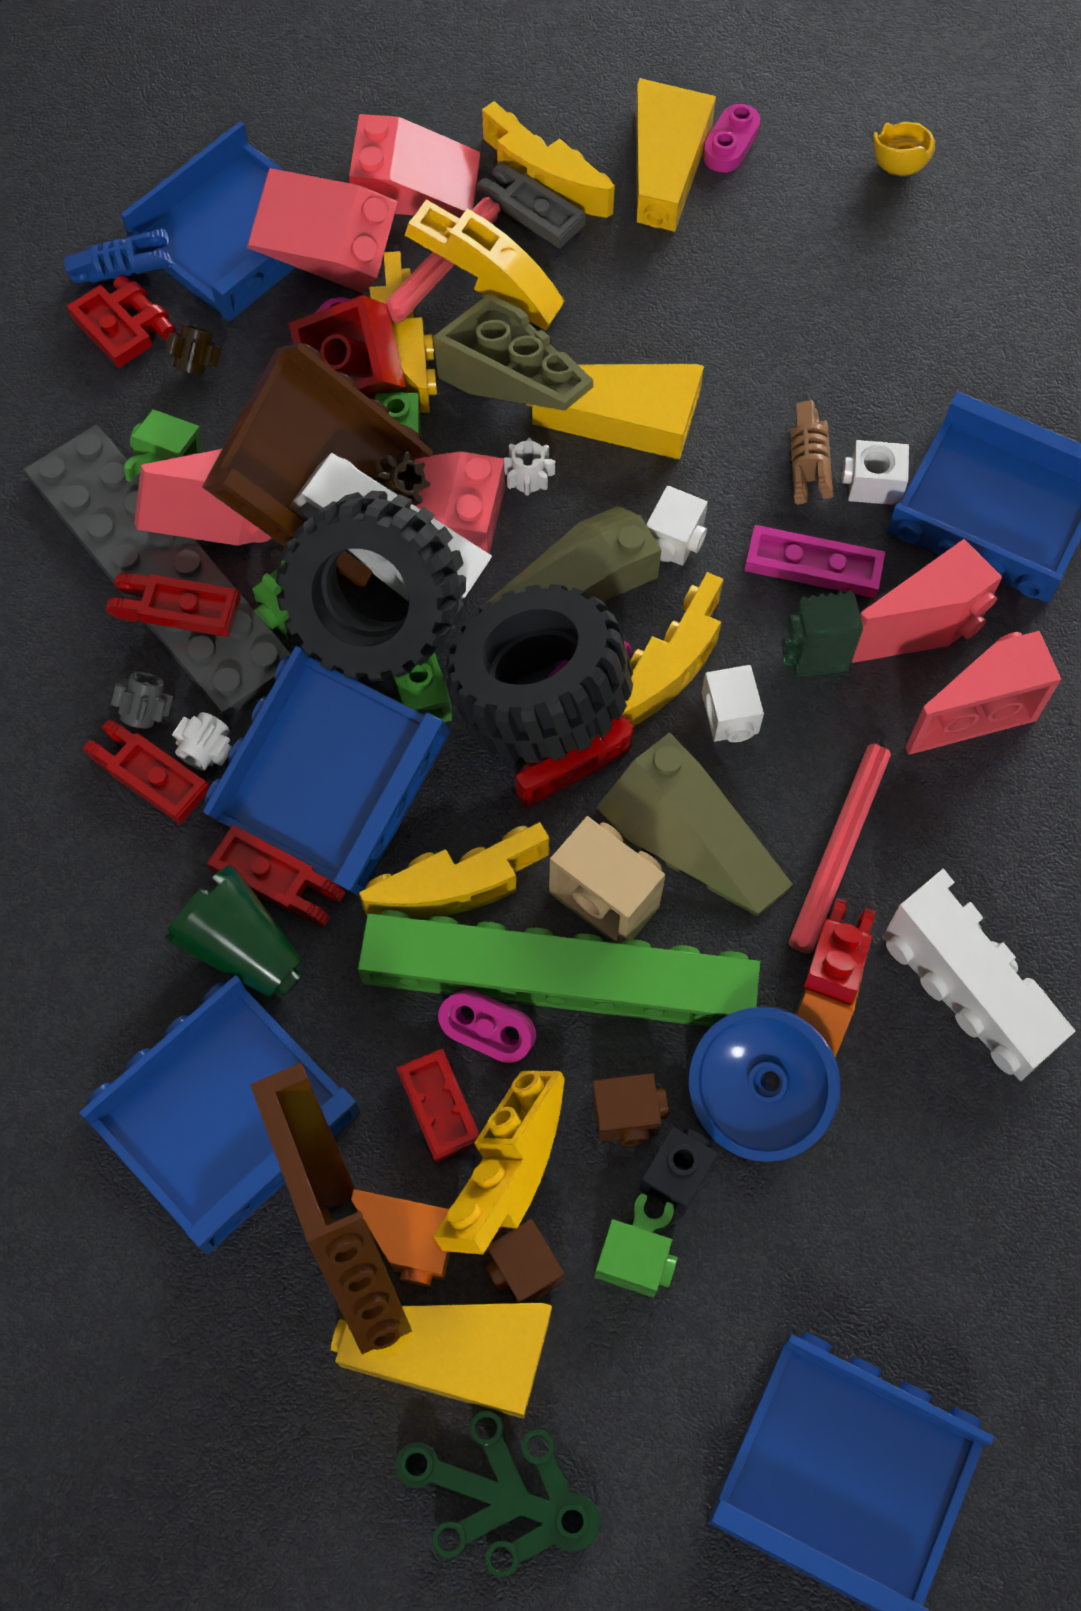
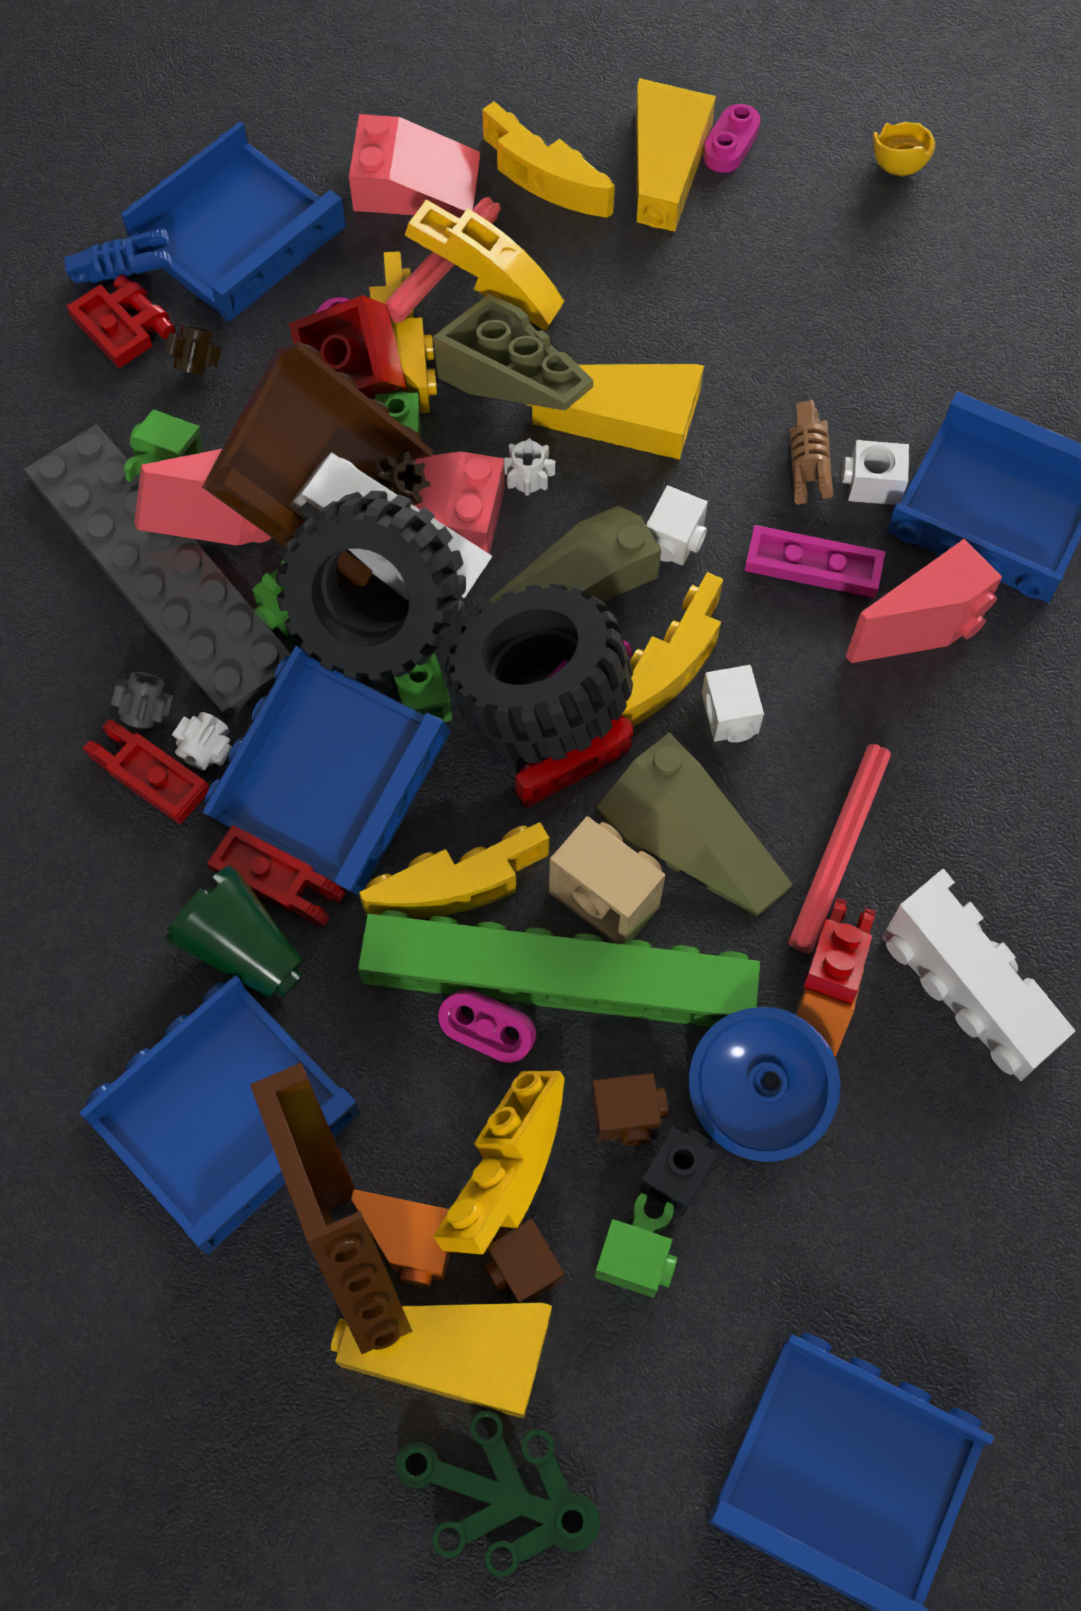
(176, 603): red hinge -> none
(323, 227): coral slope -> none
(438, 1105): red plate -> none
(533, 205): dark grey hinge -> none
(823, 635): clear green brick -> none
(994, 693): coral slope -> none

